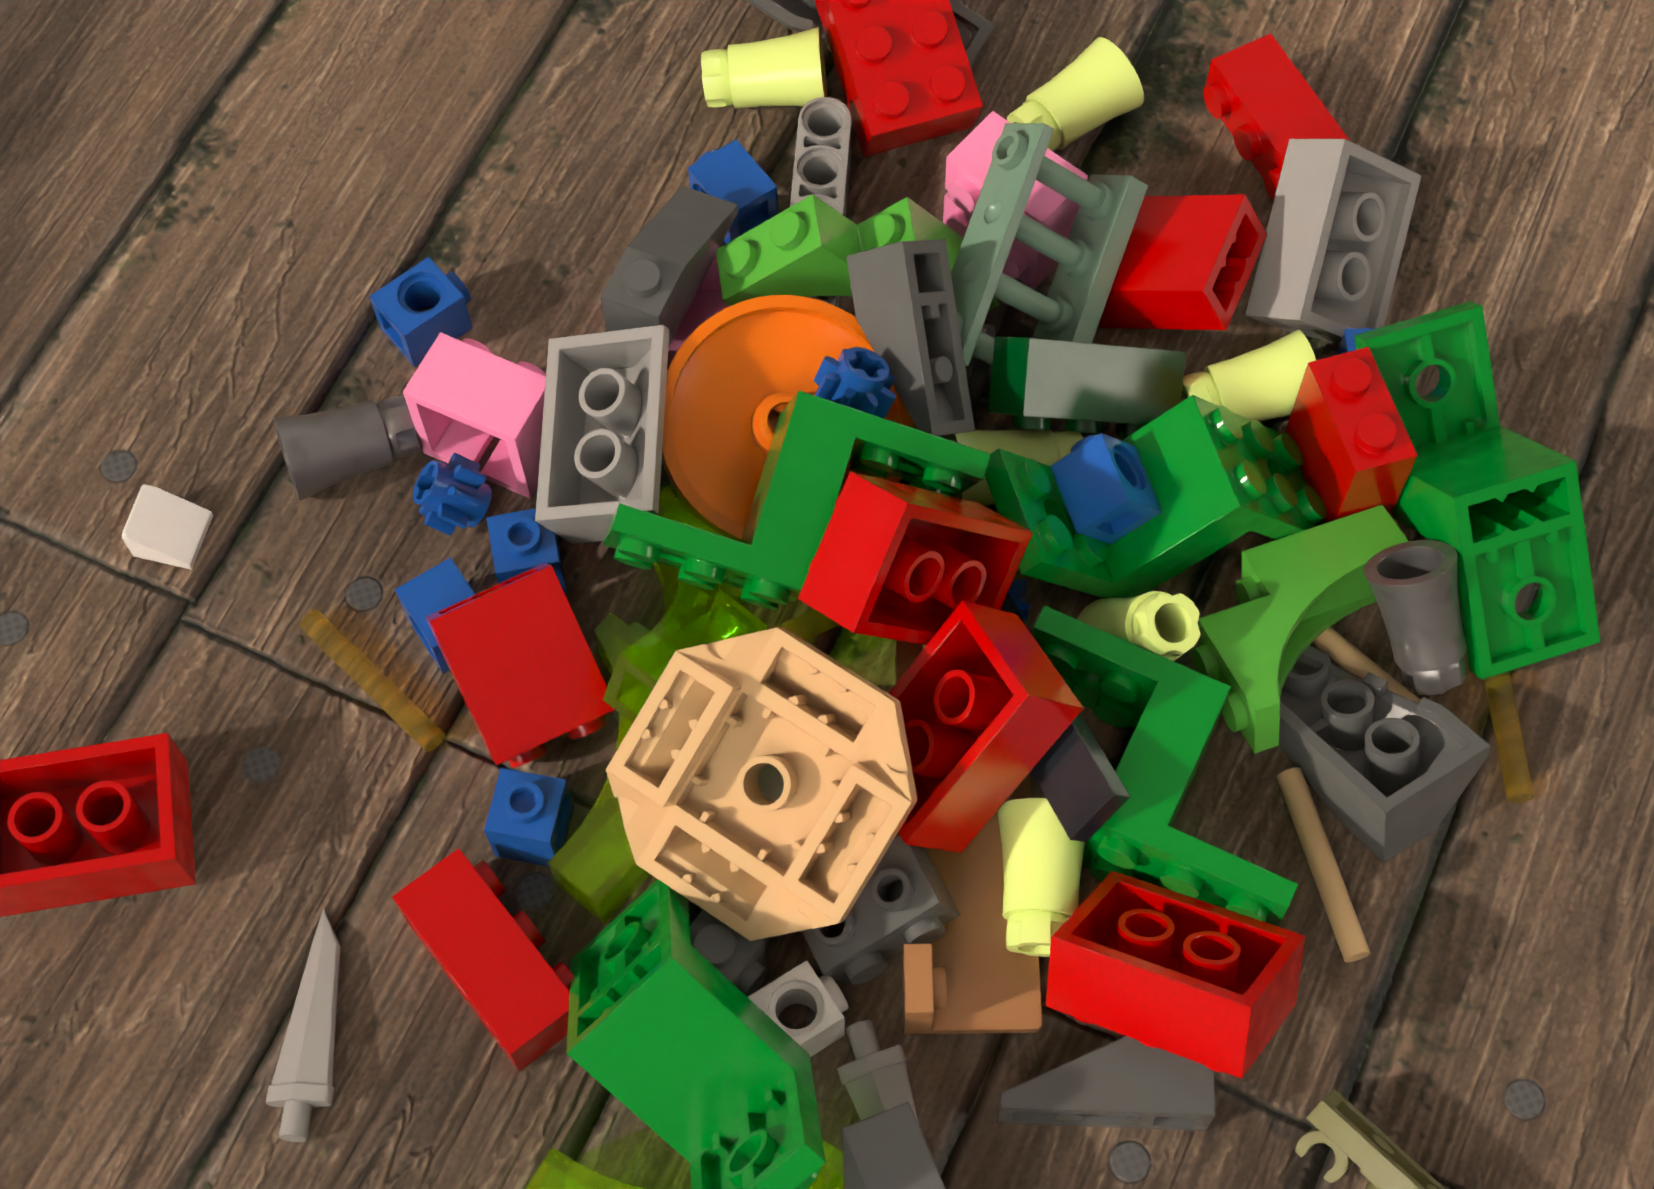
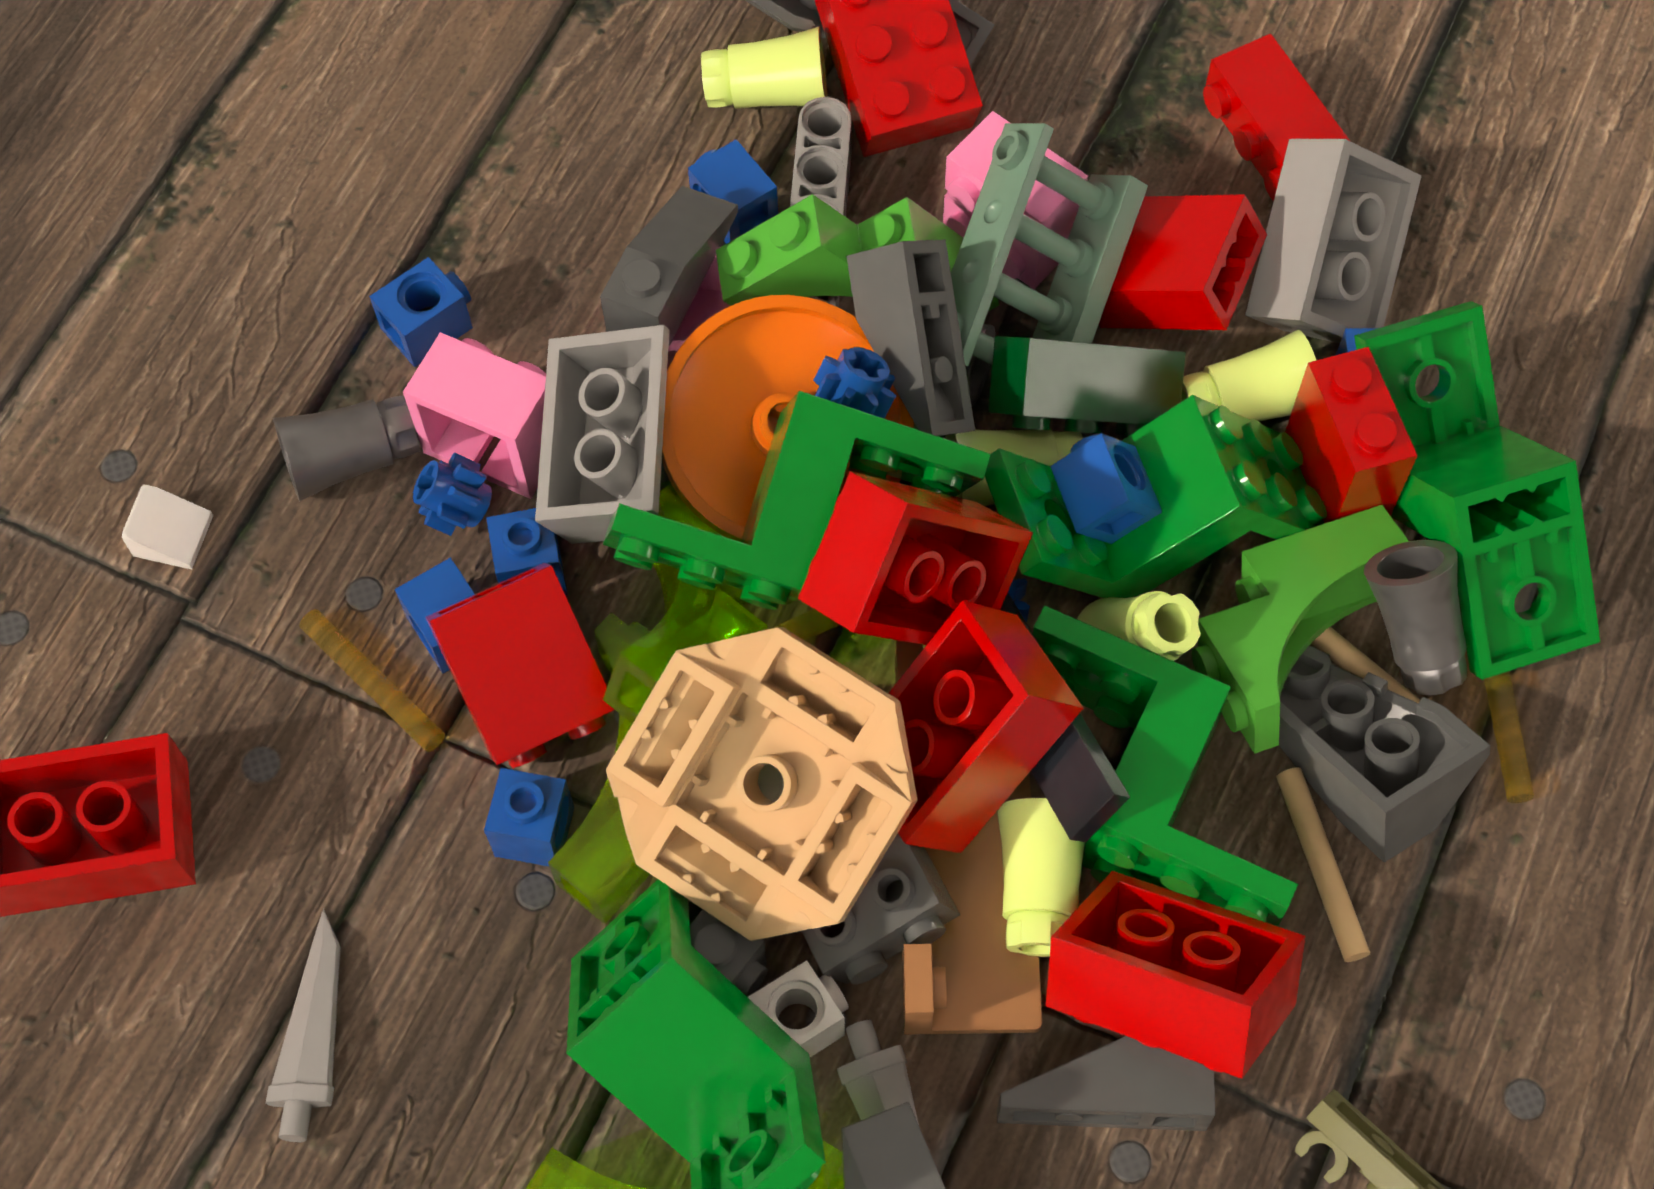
(489, 955): red brick -> none
(1084, 94): yellowish green plant -> none

